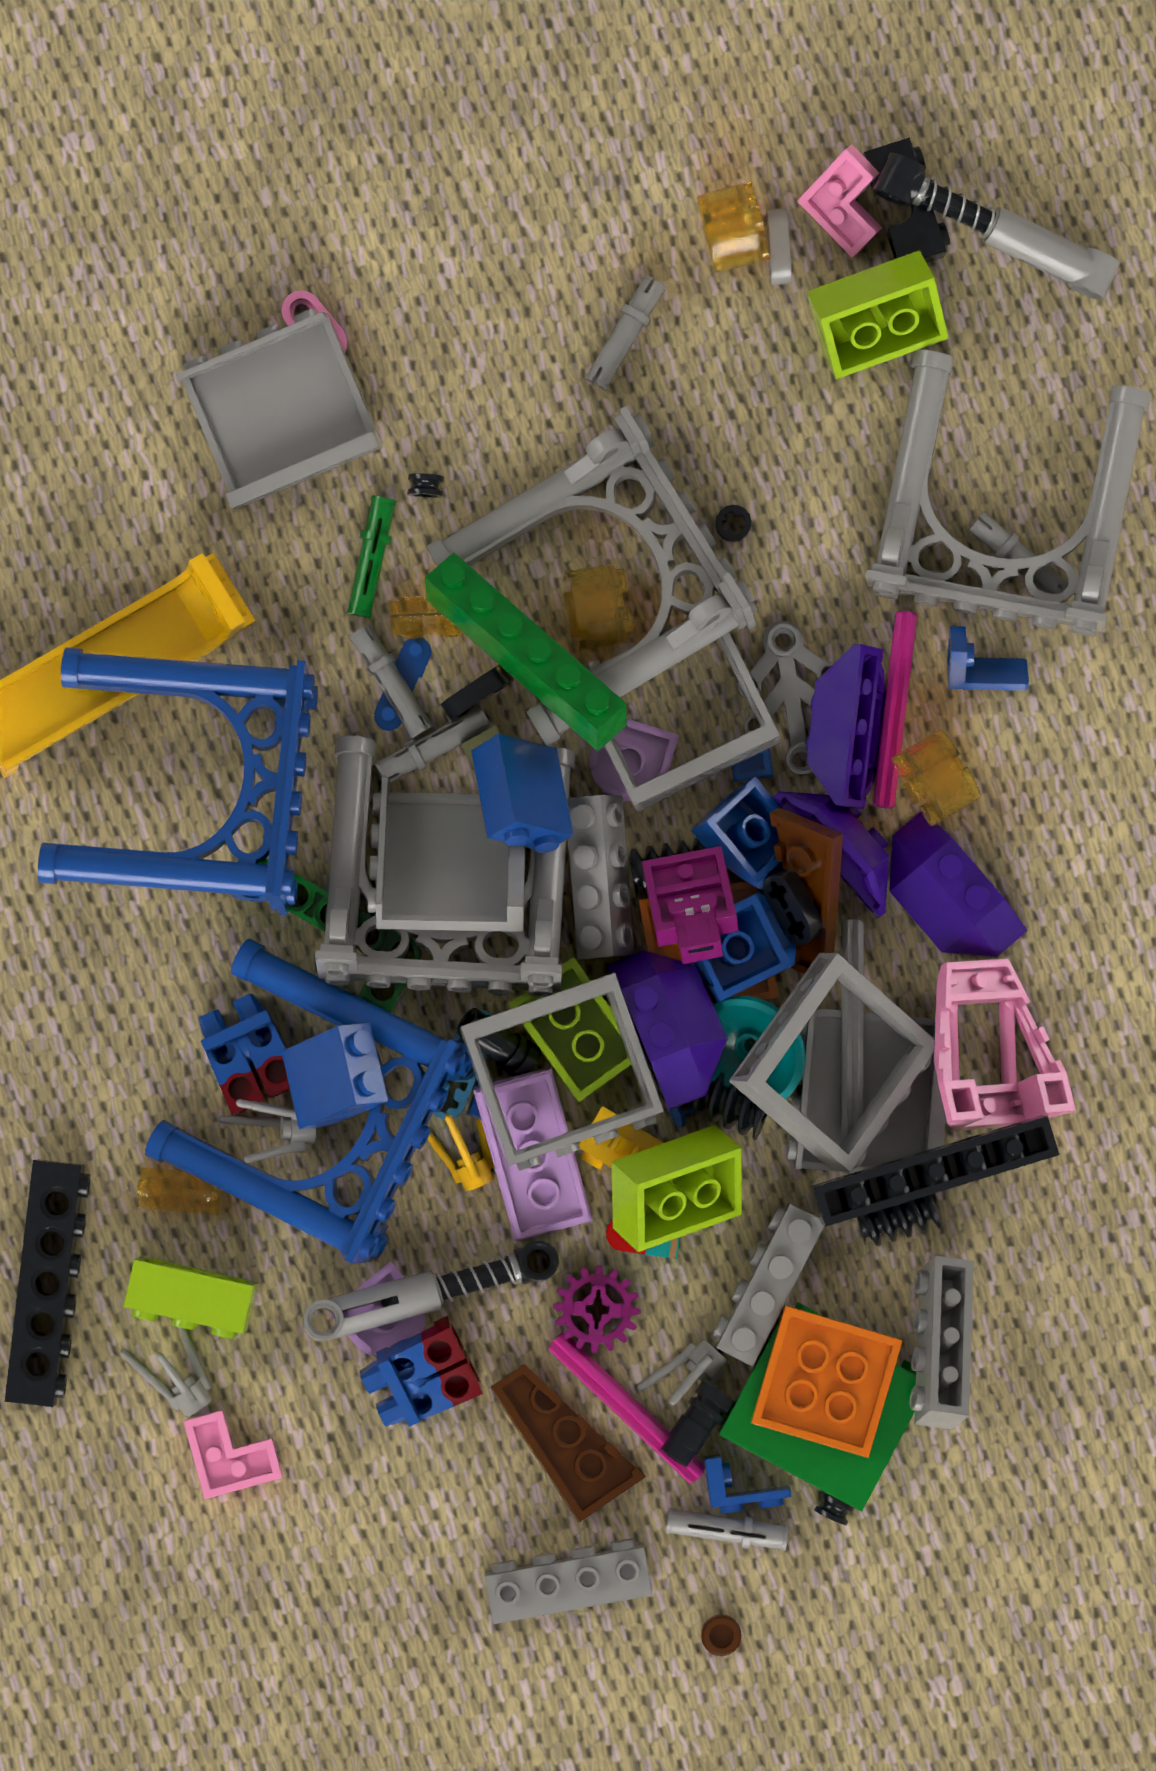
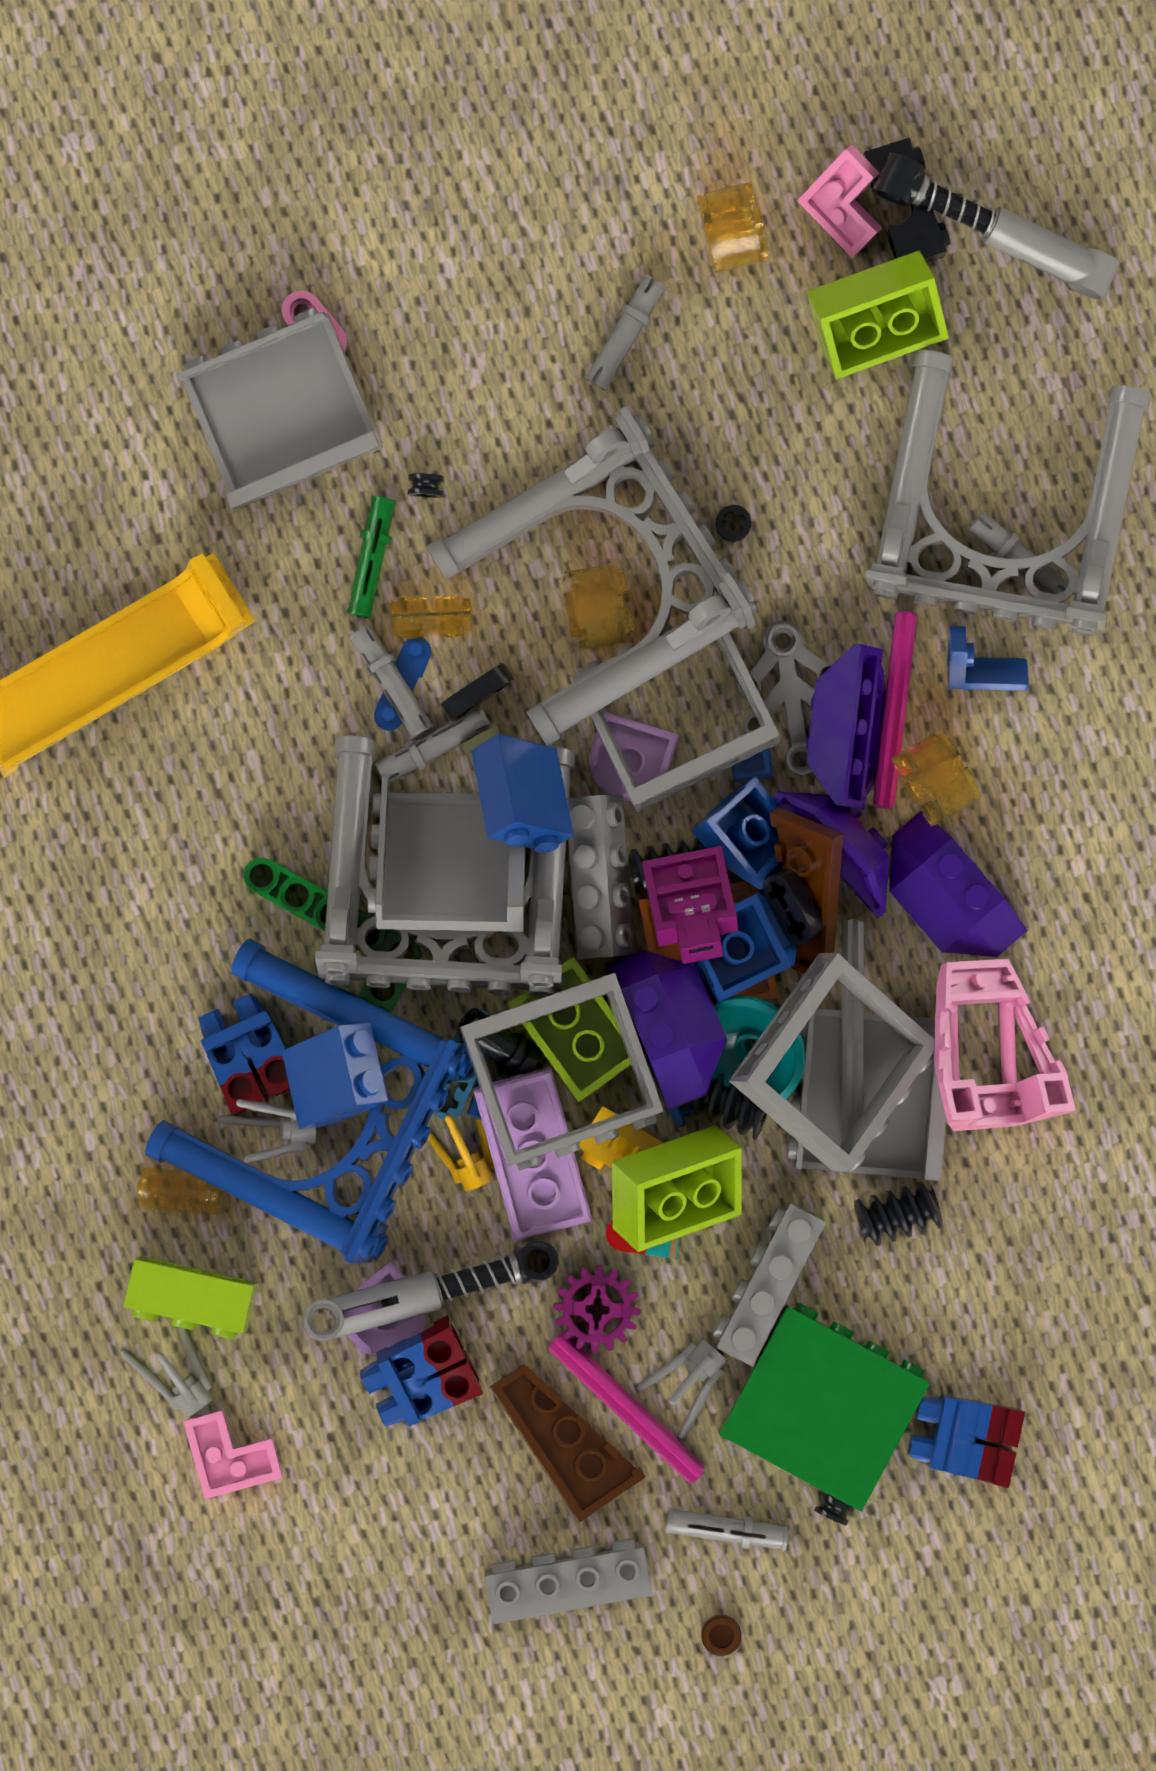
(23, 1383): black brick -> none
(186, 869): blue arch -> none
(526, 651): green brick -> none
(696, 1424): black axle -> none
(720, 1477): blue bracket -> none
(778, 246): light grey beam -> none
(826, 1381): orange plate -> none
(934, 1170): black brick -> none
(942, 1342): light grey brick -> none
(955, 1436): none -> blue hips

